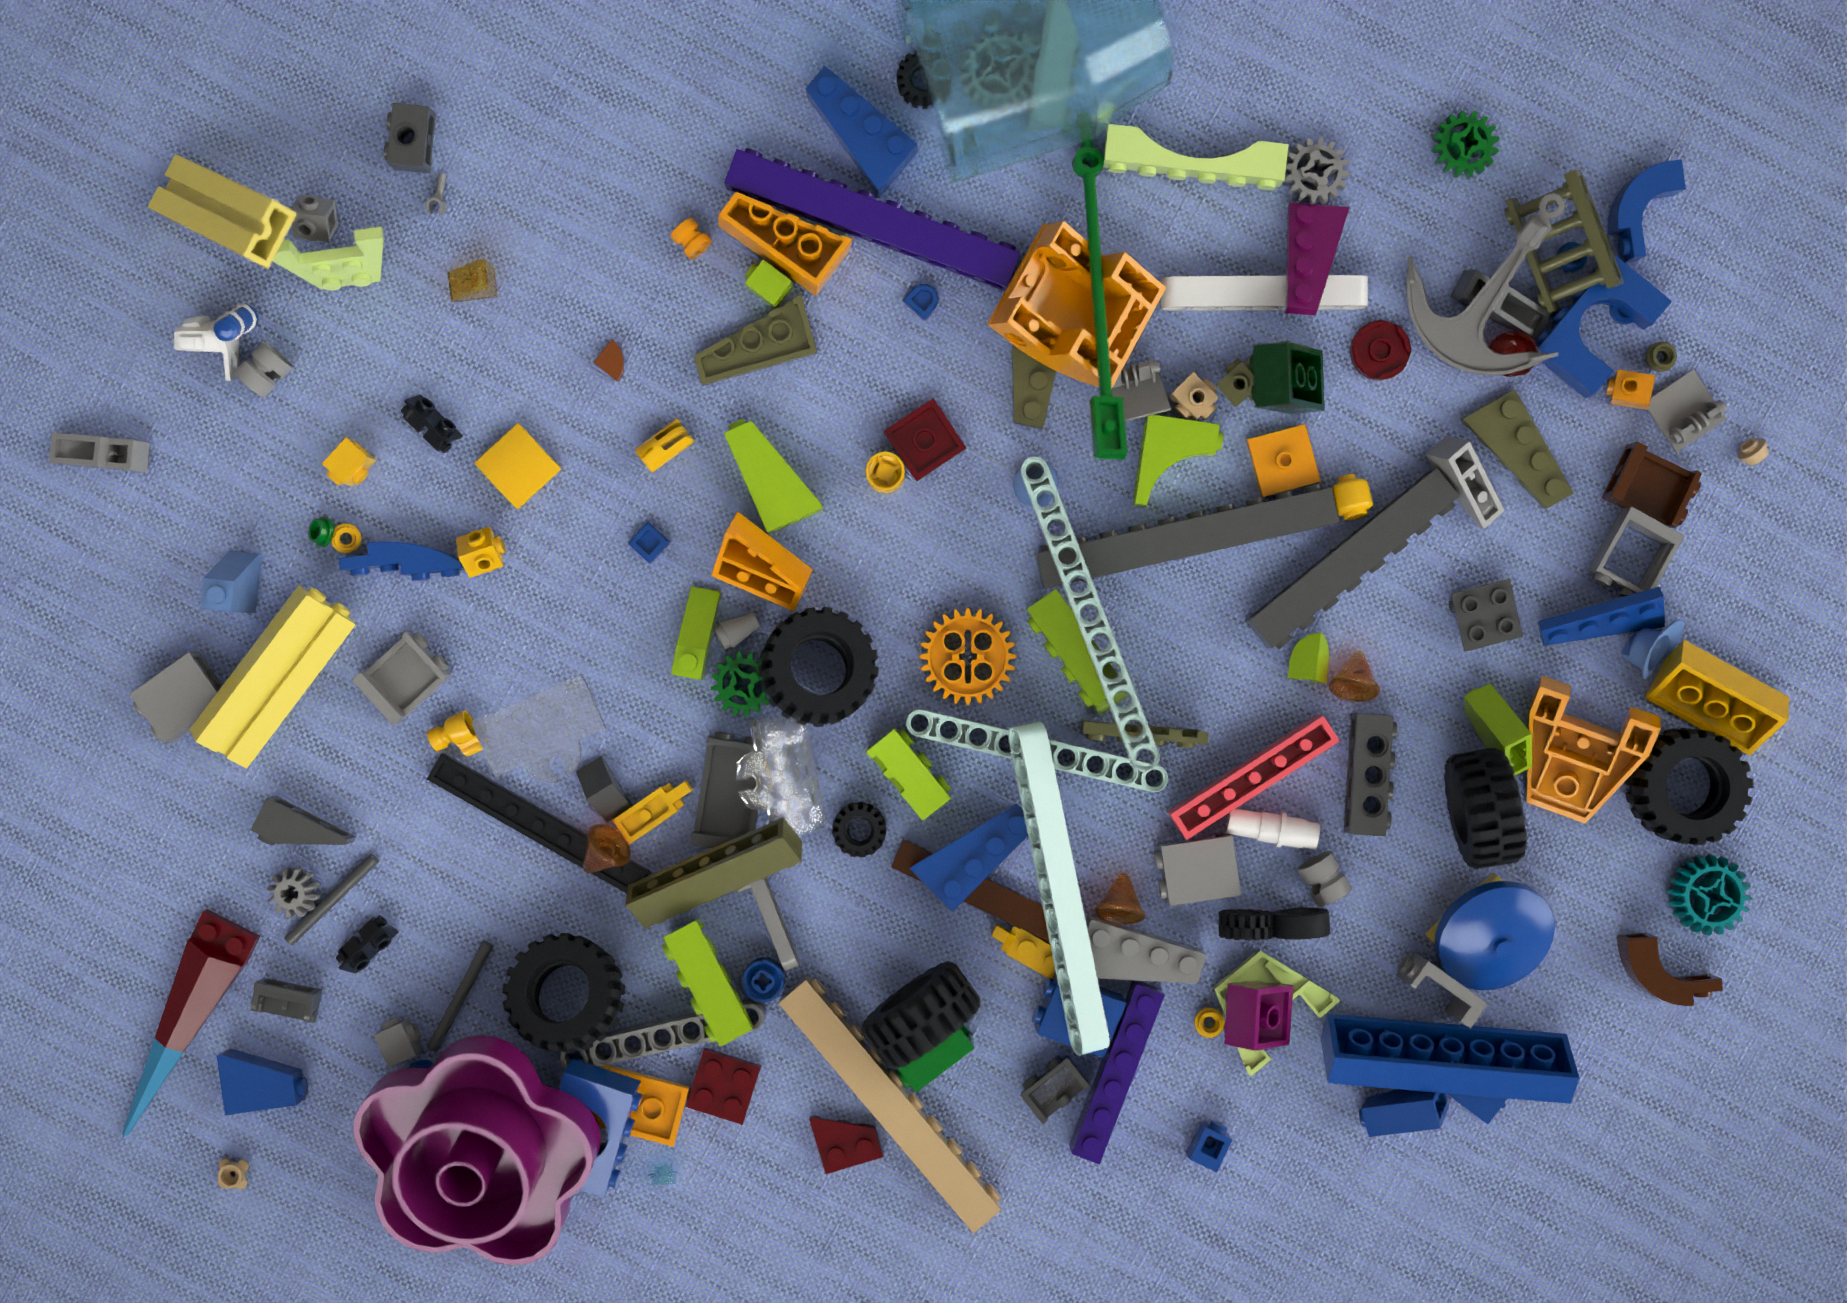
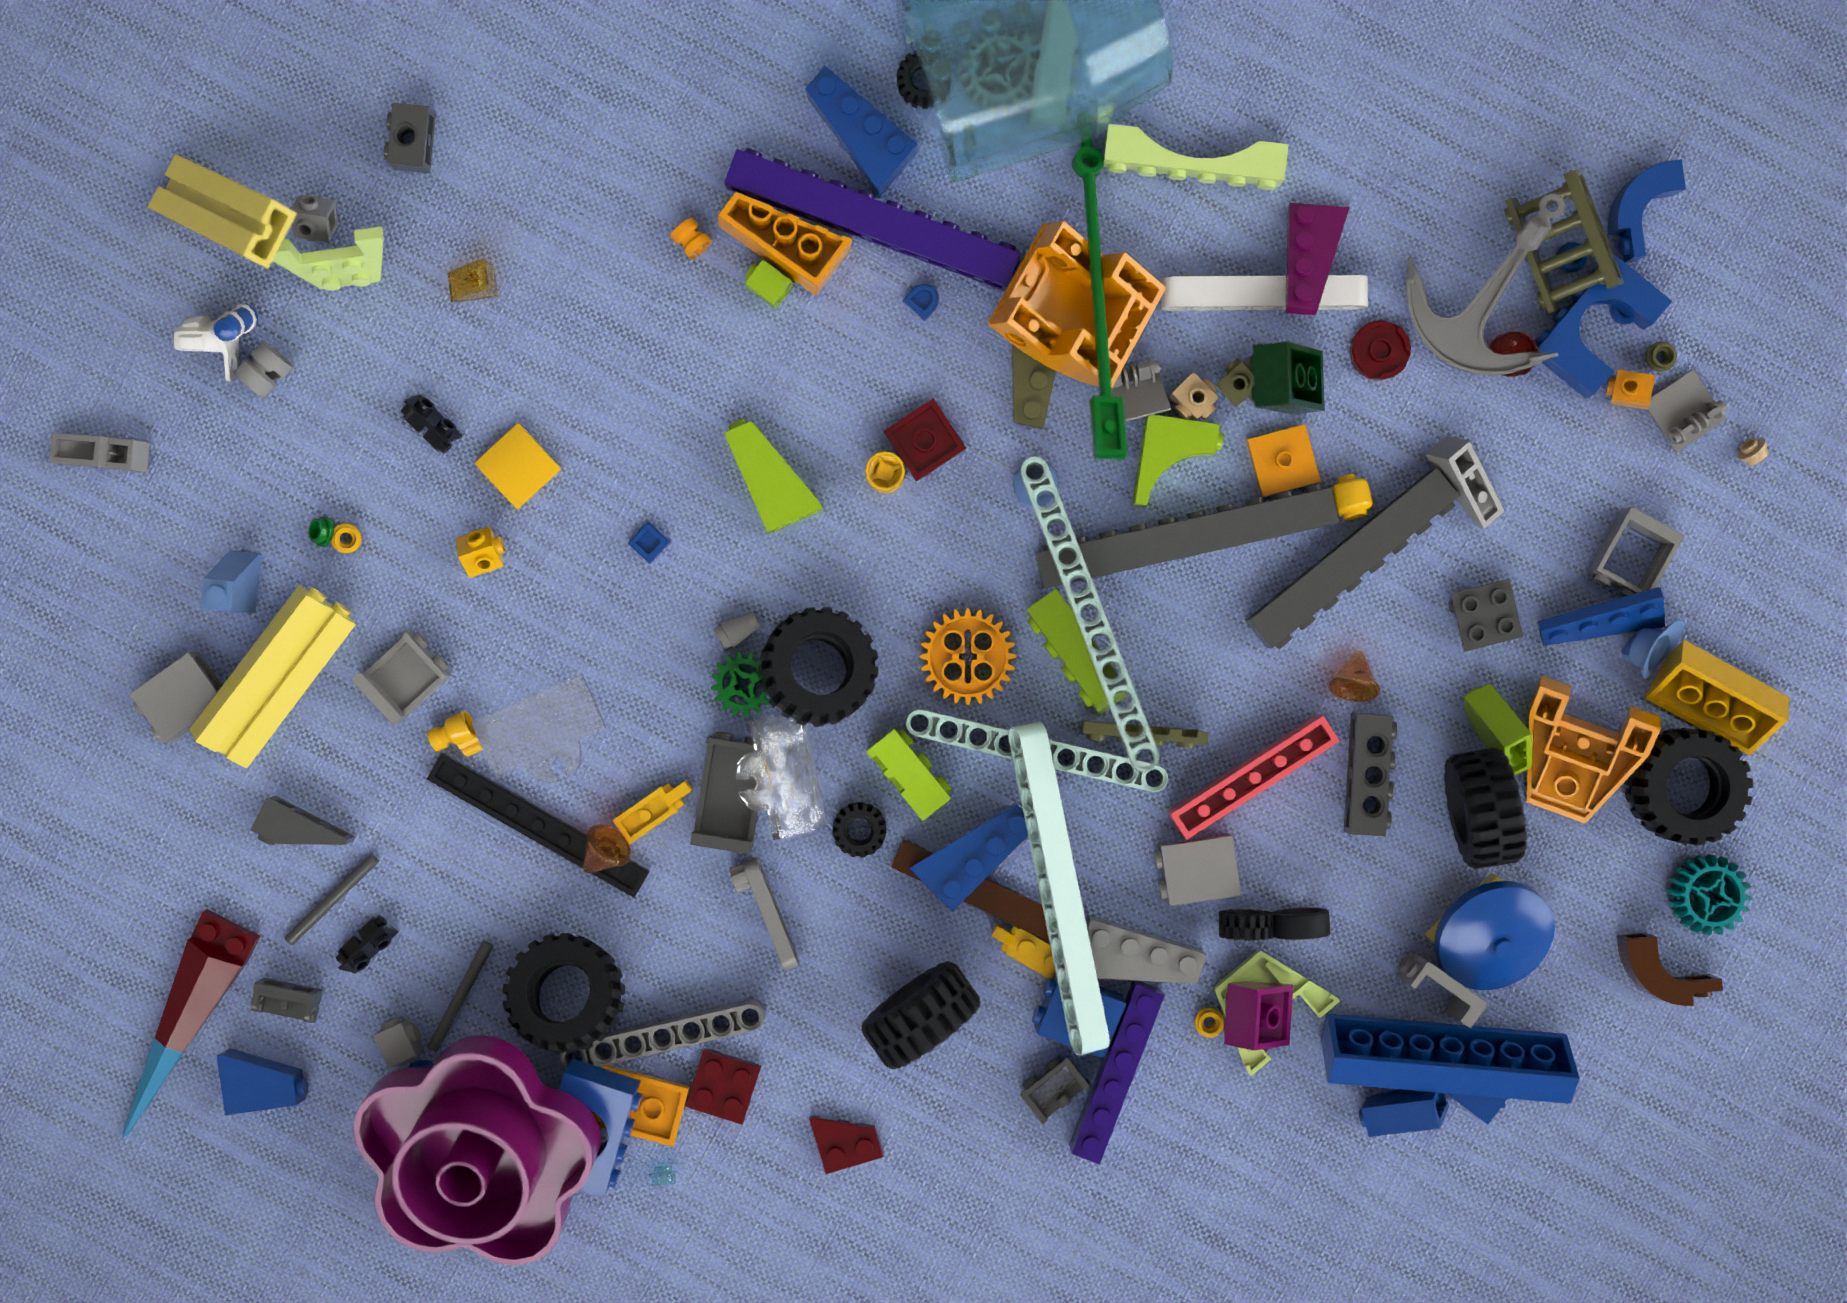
(226, 1180): tan plate -> none
(282, 892): light grey gear -> none
(348, 463): yellow brick -> none
(413, 560): blue slope -> none
(438, 196): light grey hand -> none
(603, 789): dark grey slope -> none
(611, 360): dark orange tile -> none
(664, 445): yellow arm -> none
(696, 634): lime slope -> none
(708, 983): lime wedge -> none
(714, 873): olive brick -> none
(760, 565): light orange wedge -> none
(763, 979): blue wheel -> none
(768, 342): olive wing -> none
(891, 1104): tan brick -> none
(932, 1064): green window -> none
(1121, 903): clear orange hat -> none
(1211, 1155): blue brick -> none
(1273, 828): white piece -> none
(1310, 659): lime brick -> none
(1318, 184): light grey gear -> none
(1325, 881): light grey wheel -> none
(1452, 141): green gear -> none
(1511, 311): dark grey slope -> none
(1516, 442): olive wing -> none
(1652, 485): reddish brown panel -> none

